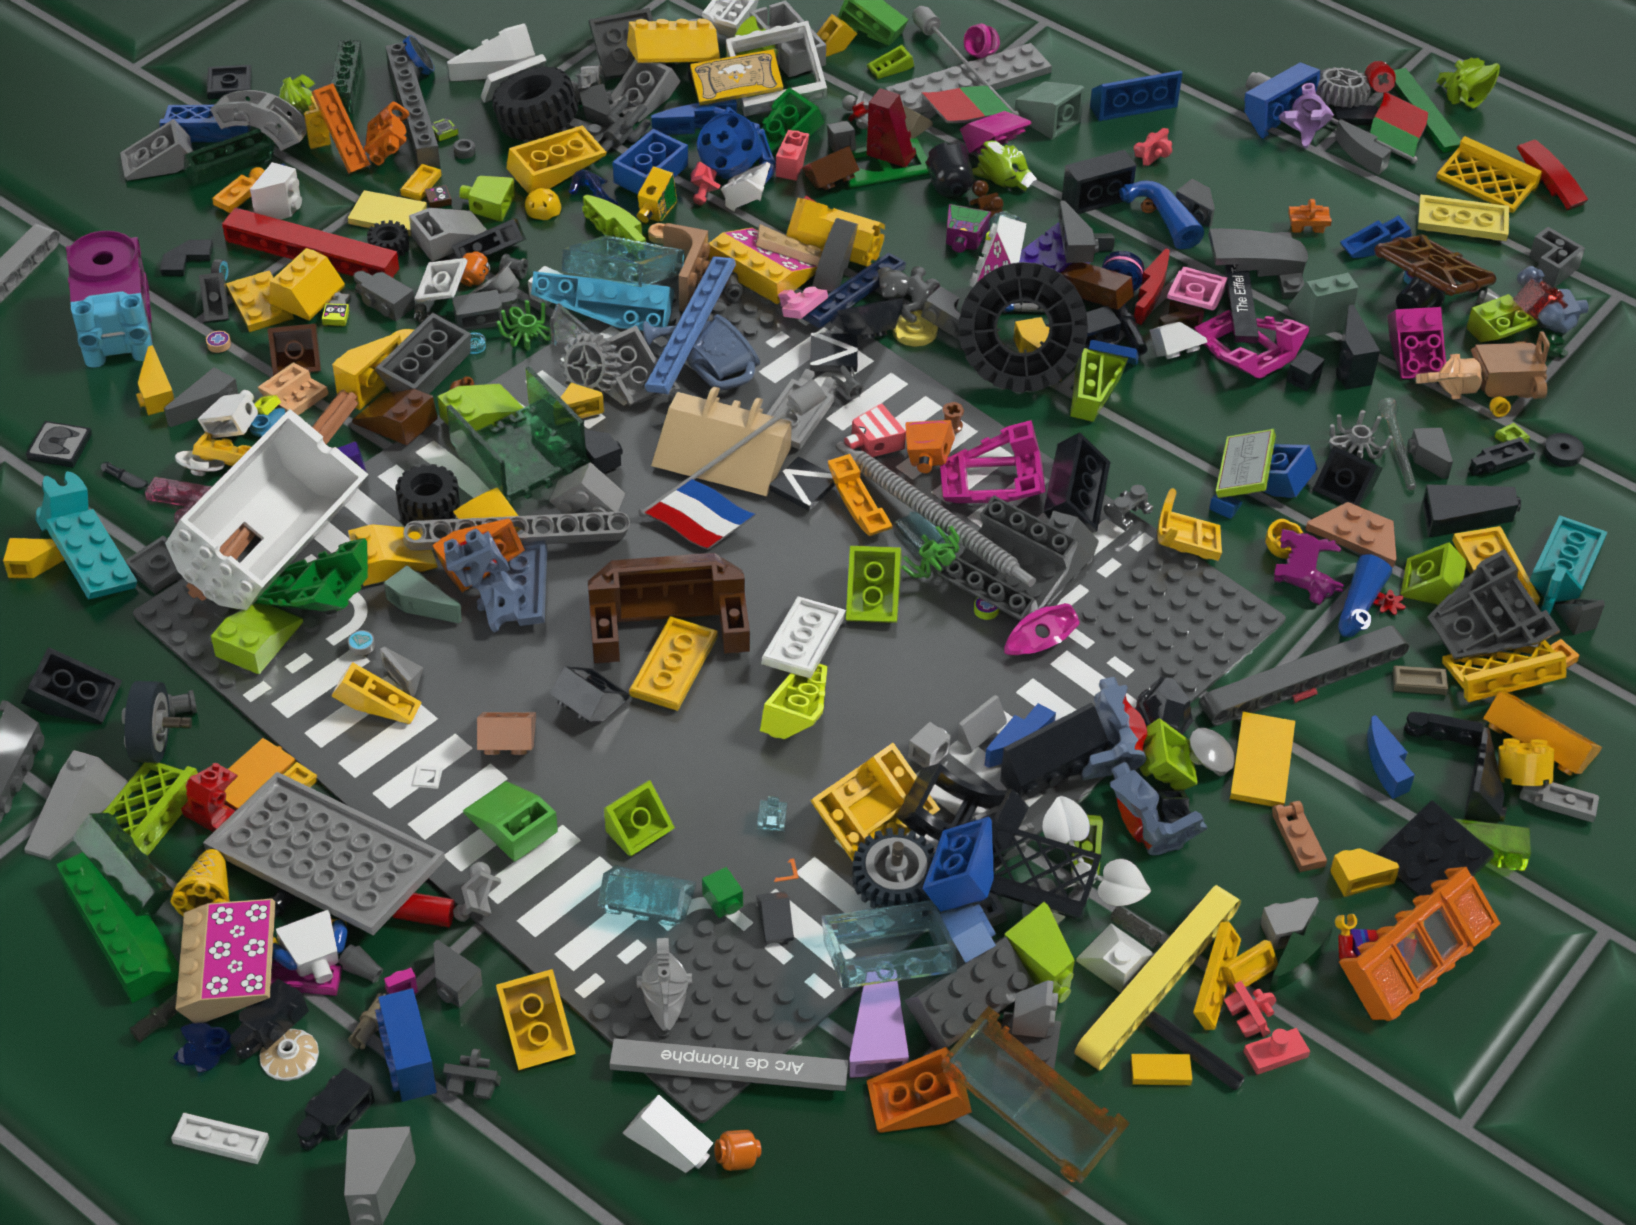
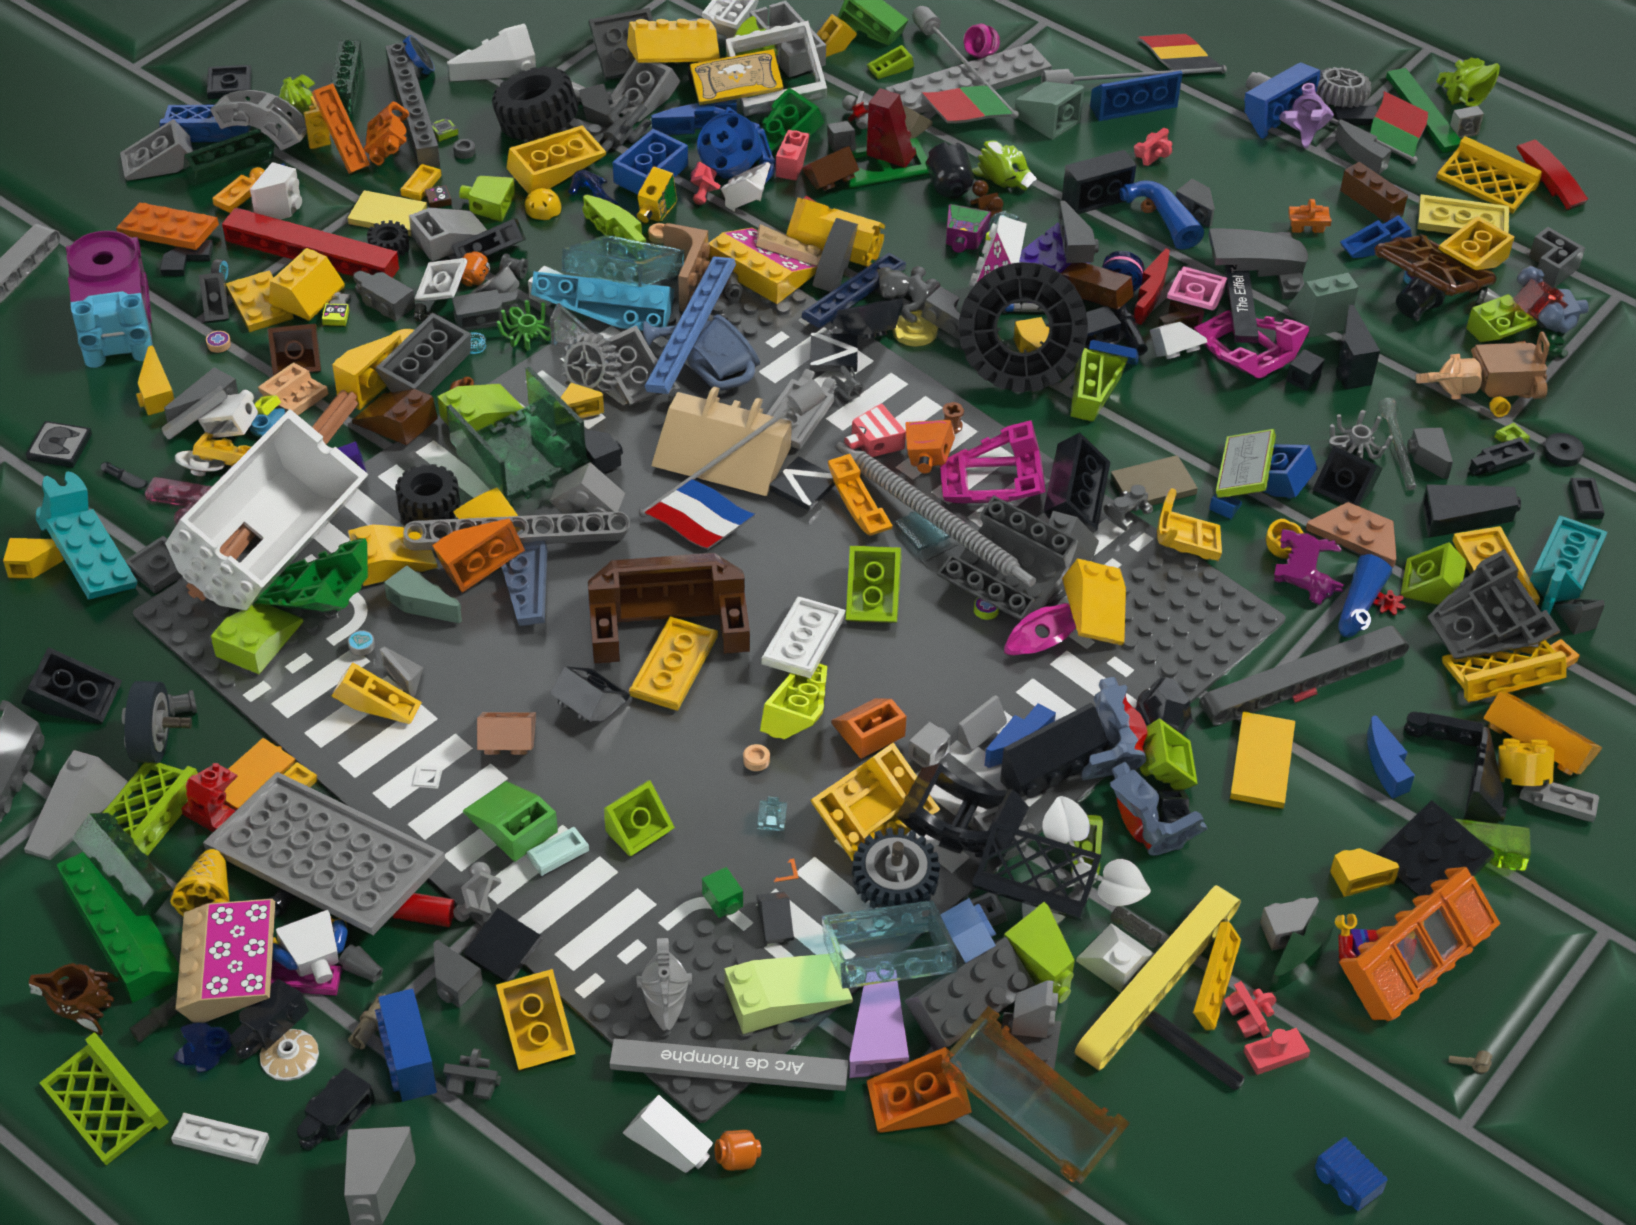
(76, 996): none -> reddish brown piece
(118, 1078): none -> lime fence
(168, 226): none -> orange plate
(194, 412): none -> light grey tile
(401, 981): dark pink plate -> none
(495, 79): white tile -> none
(496, 588): sand blue hips -> none
(503, 945): none -> black tile
(557, 851): none -> light aqua tile
(589, 76): light grey piece -> none
(646, 895): clear light blue slope -> none
(756, 757): none -> light nougat tile
(783, 990): none -> yellowish green slope
(800, 304): bright pink hinge -> none
(871, 726): none -> orange slope
(934, 554): bright green animal -> none
(961, 866): blue slope -> none
(997, 127): dark pink slope -> none
(1097, 600): none -> yellow slope
(1105, 241): dark grey slope -> none
(1157, 479): none -> dark tan tile
(1161, 1069): yellow tile -> none
(1174, 51): none -> flag
(1211, 751): light grey dish -> none
(1251, 965): yellow tile -> none
(1299, 836): nougat plate -> none
(1350, 1174): none -> blue brick
(1373, 192): none -> reddish brown brick
(1382, 84): red piece -> none
(1417, 340): dark pink slope -> none
(1420, 680): dark tan tile -> none
(1467, 121): none -> light grey piece
(1479, 245): none -> yellow slope
(1480, 1064): none -> dark tan hand
(1586, 498): none -> black tile

